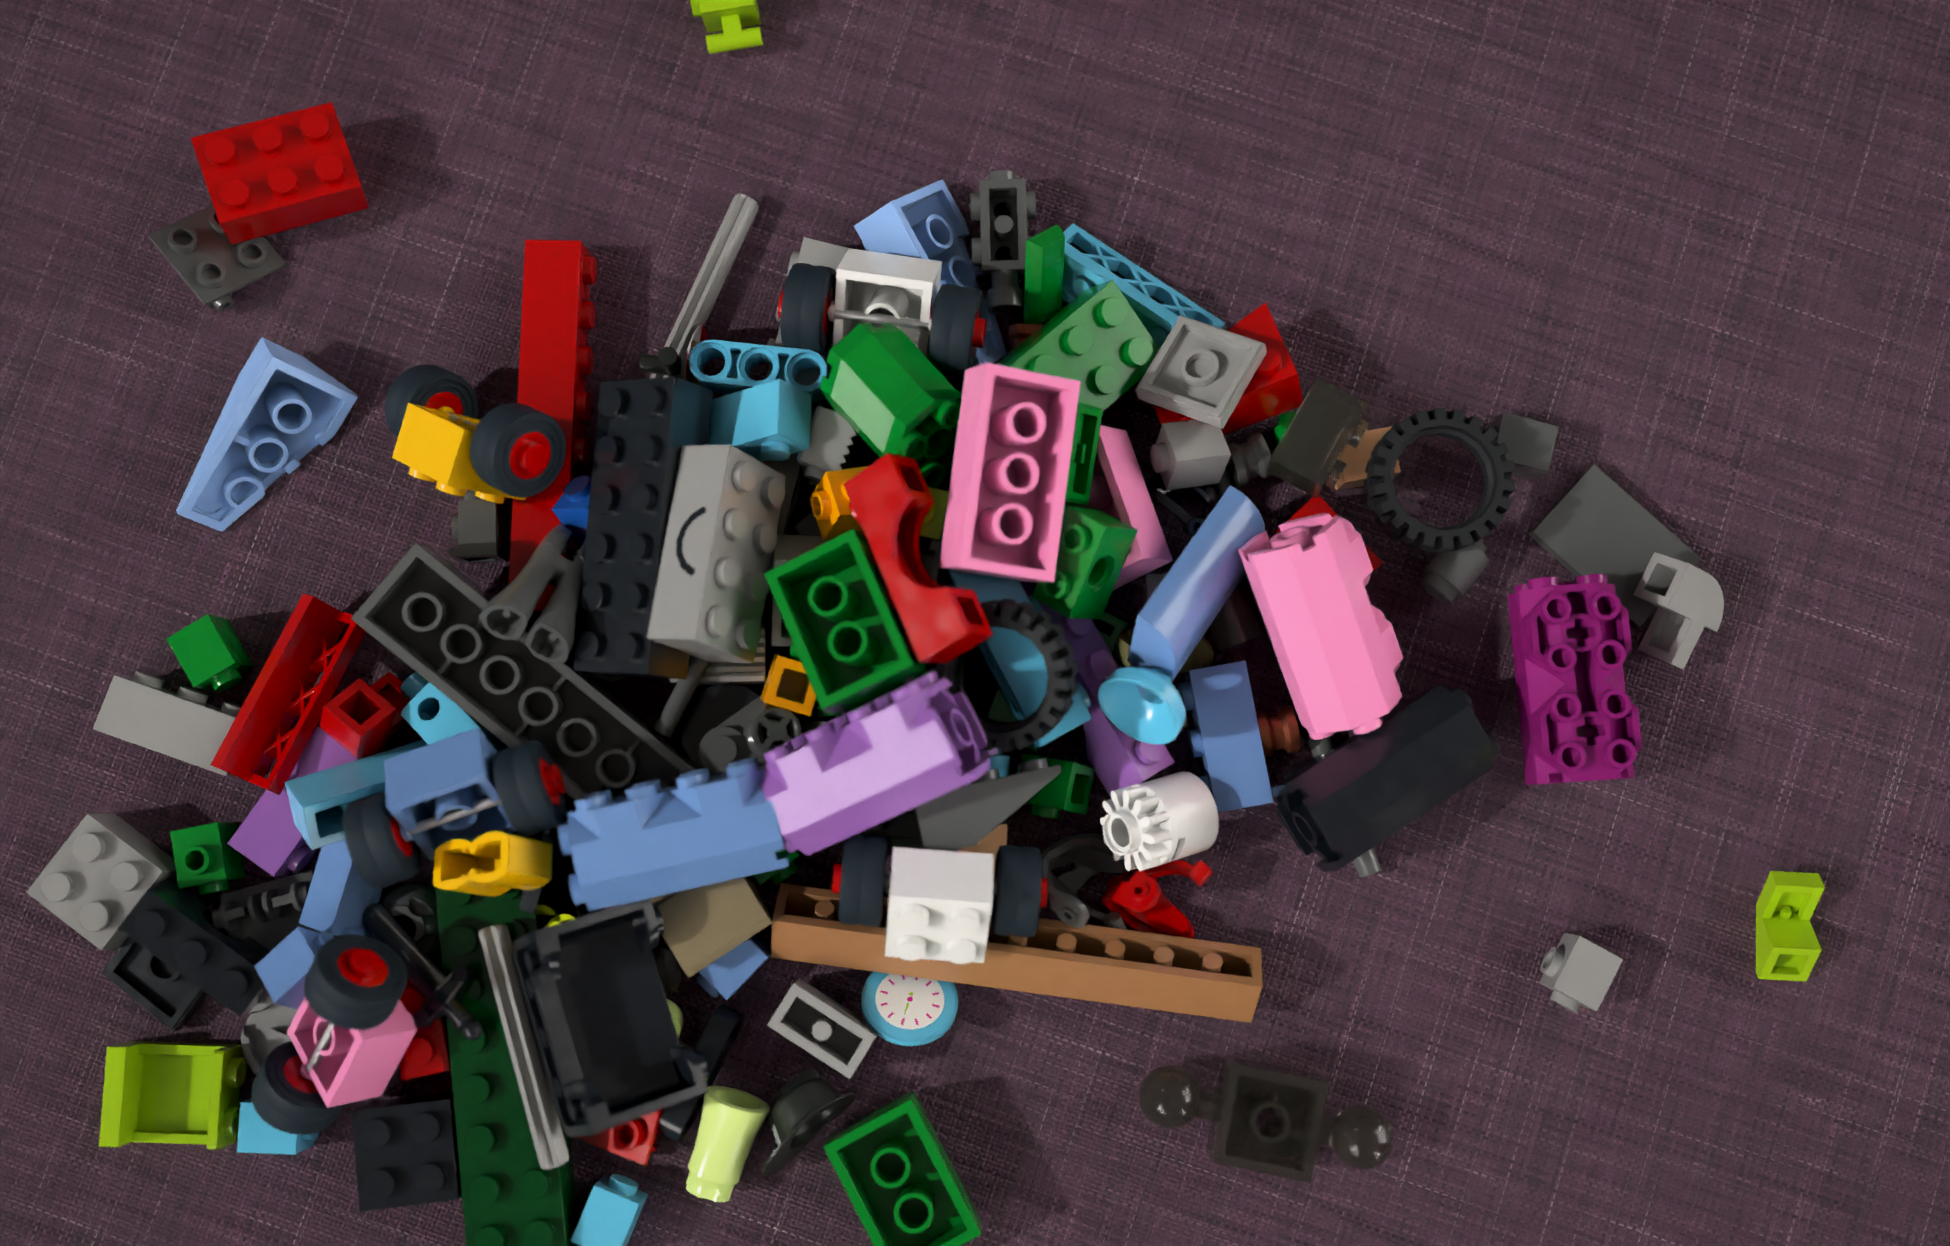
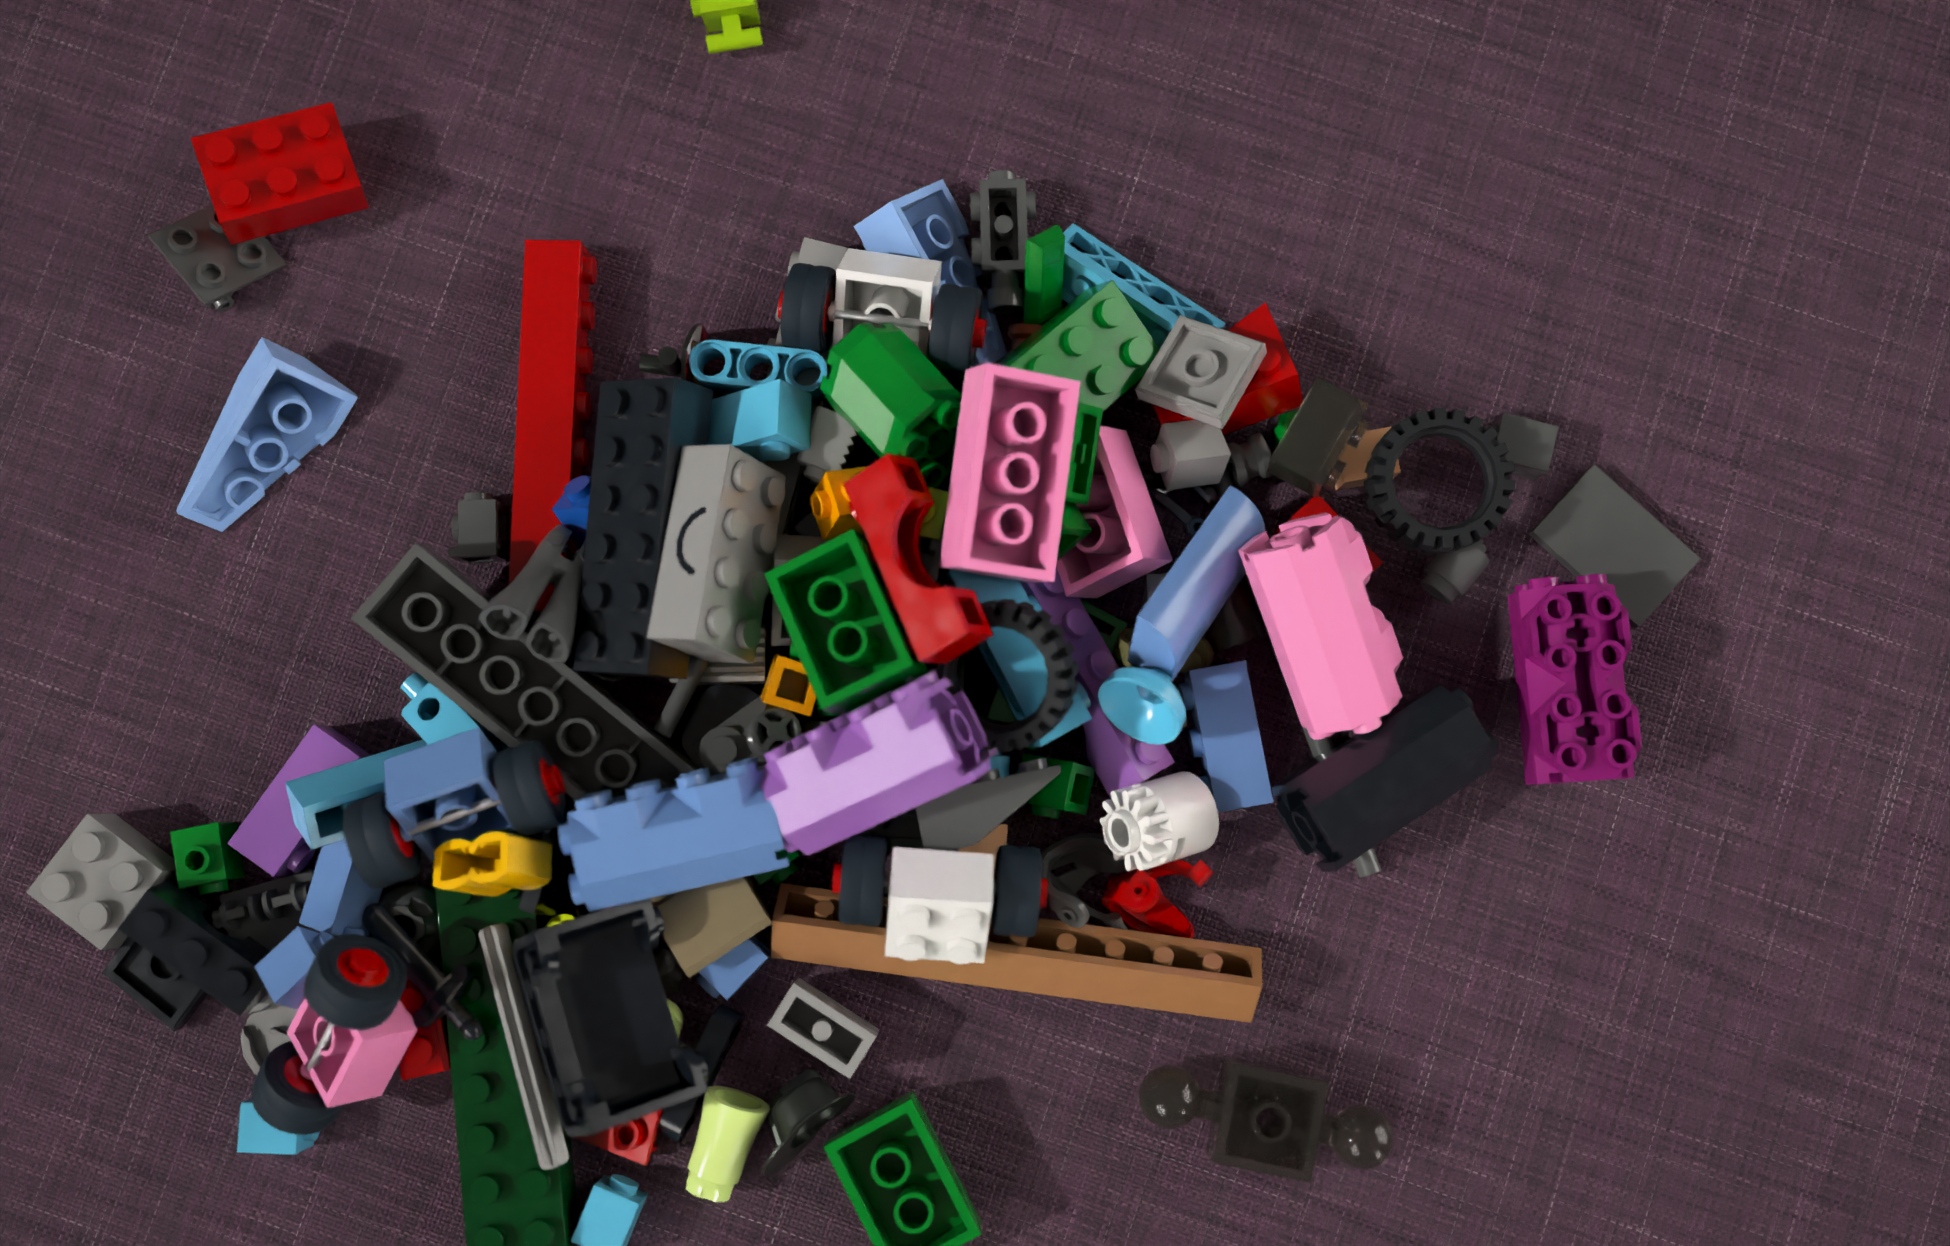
(166, 720): light grey brick -> none
(172, 1093): lime panel -> none
(210, 653): green brick -> none
(287, 690): red fence -> none
(365, 715): red brick -> none
(406, 1152): black brick -> none
(442, 441): brick -> none
(713, 271): light grey axle -> none
(908, 1008): piece -> none
(1087, 563): green brick -> none
(1279, 730): copper wheel -> none
(1578, 973): light grey brick -> none
(1686, 605): light grey brick -> none
(1783, 927): lime slope -> none

